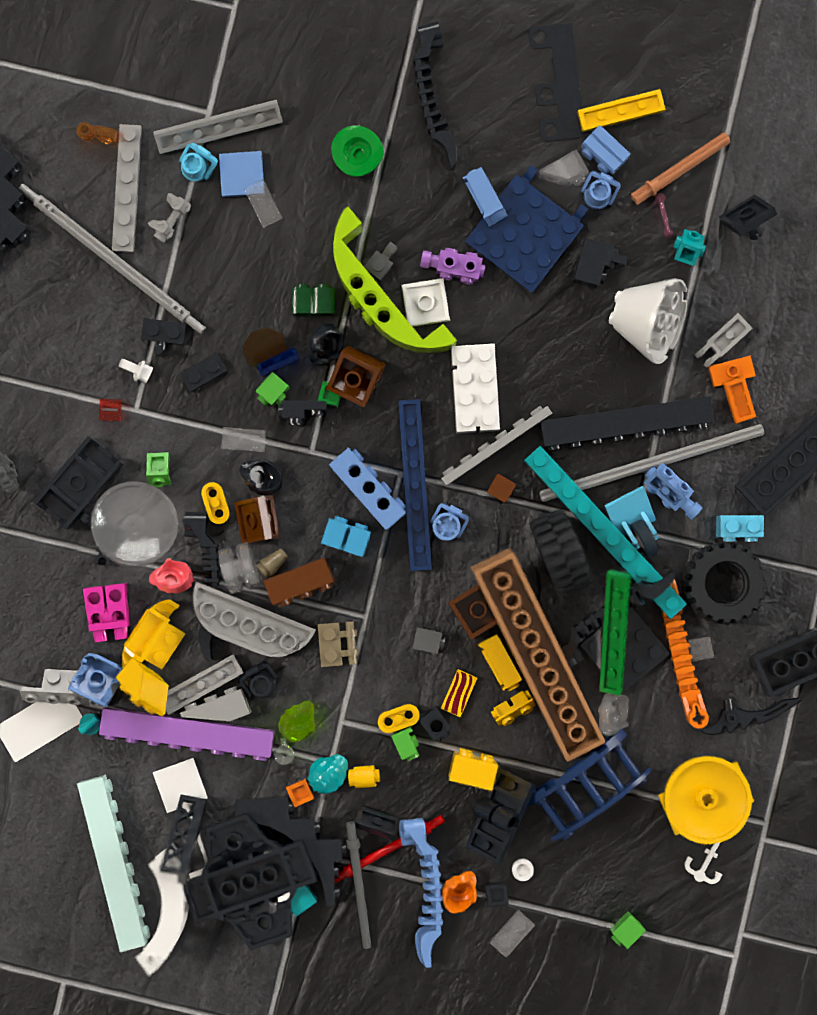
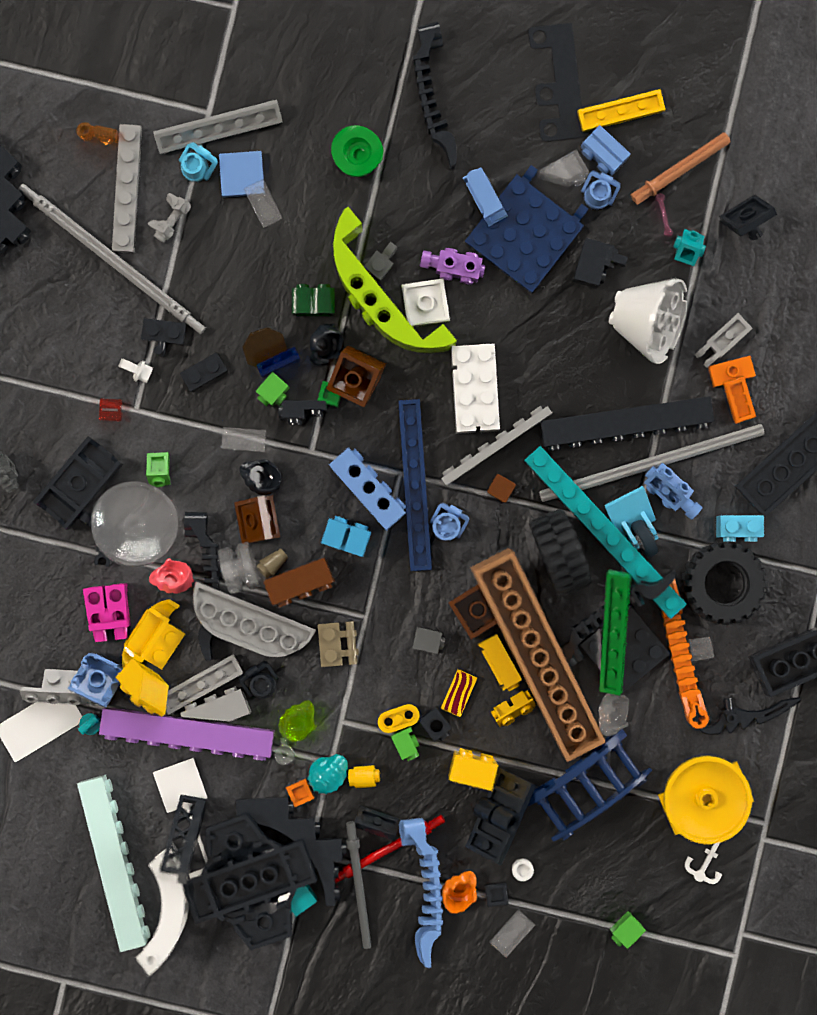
(215, 503): yellow plate -> none

